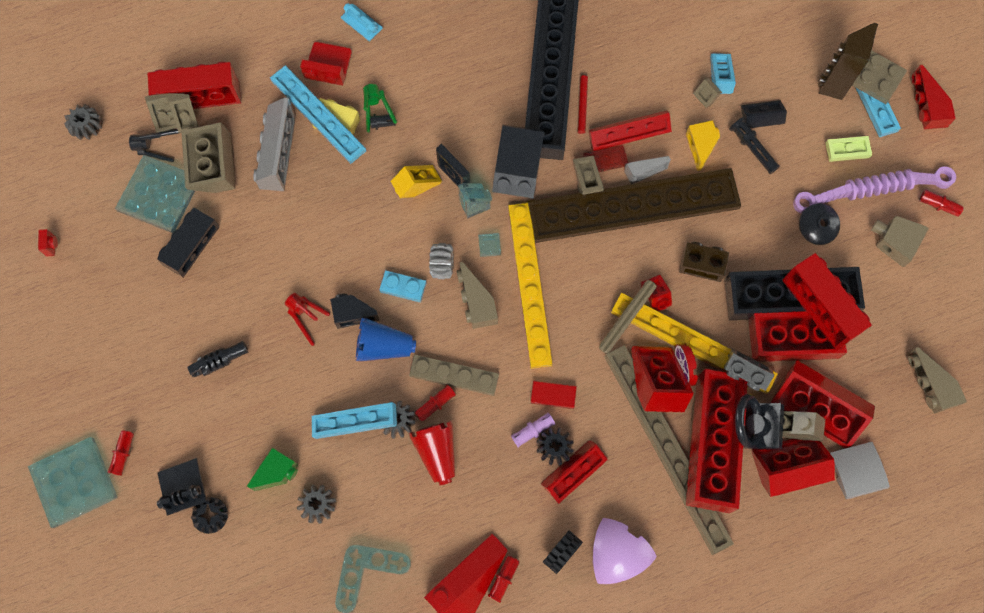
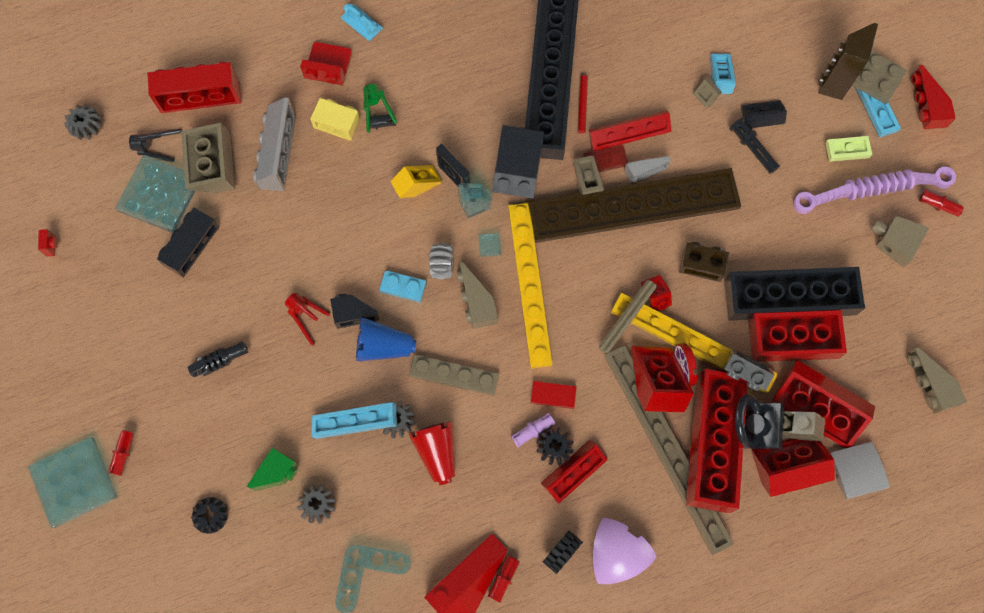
(171, 112): dark tan slope -> none
(181, 487): black hinge -> none
(318, 114): medium azure tile -> none
(435, 403): red axle -> none
(702, 141): yellow slope -> none
(810, 224): black dish -> none
(827, 301): red brick -> none

